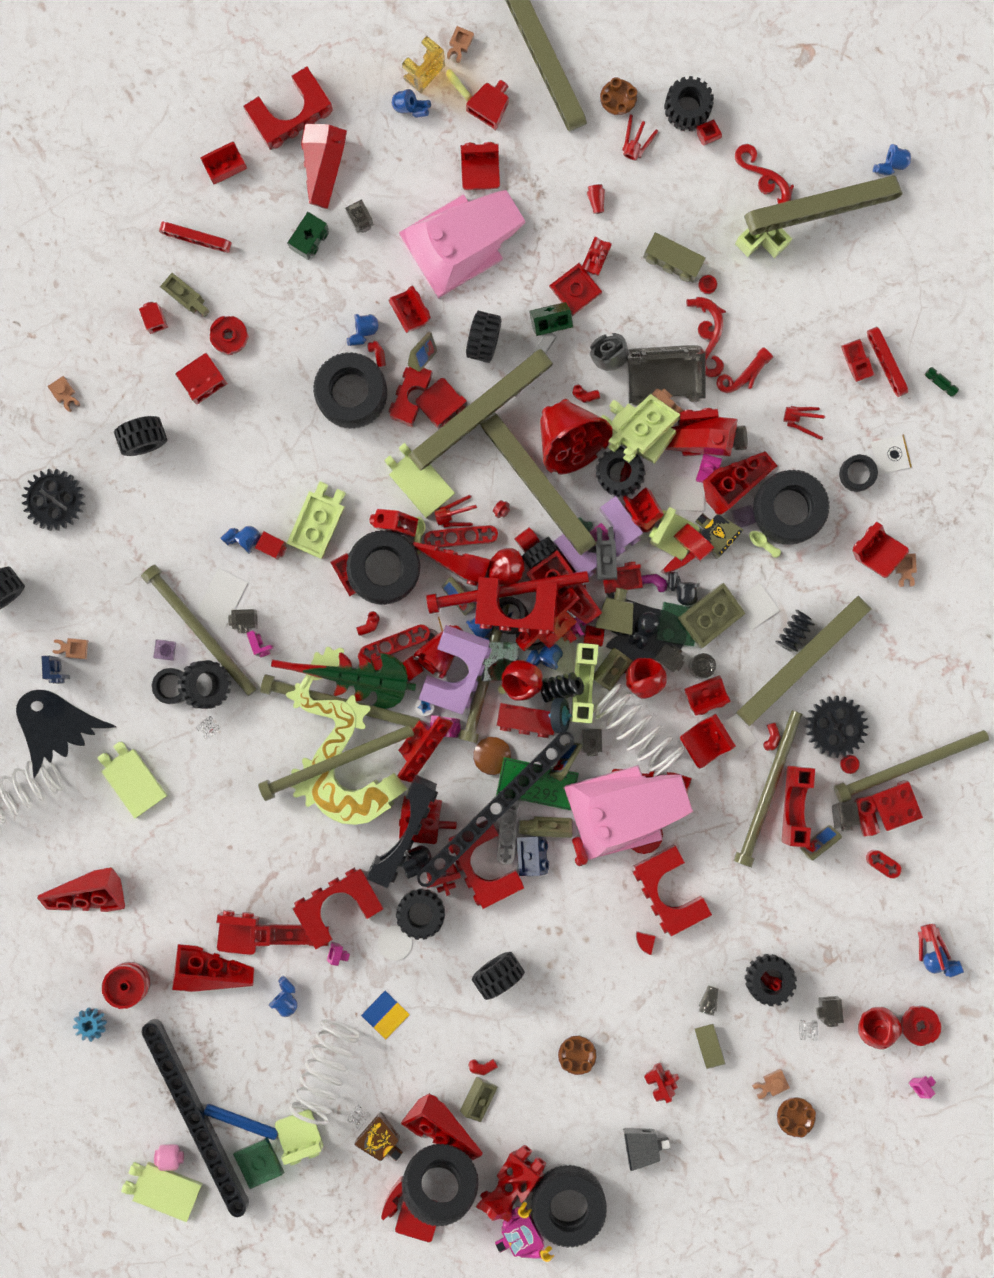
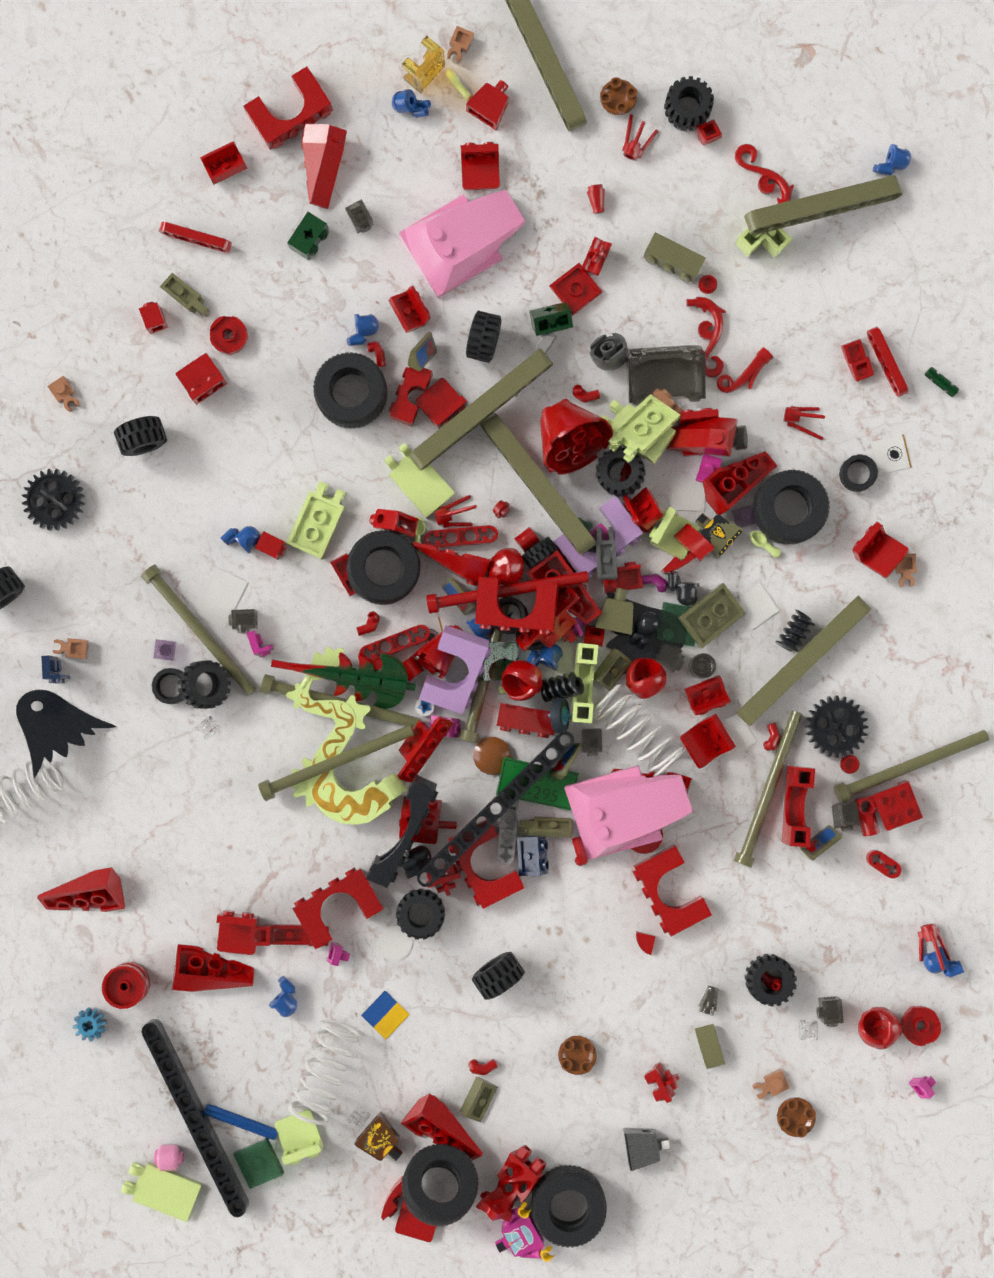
(131, 780): yellowish green tile -> none

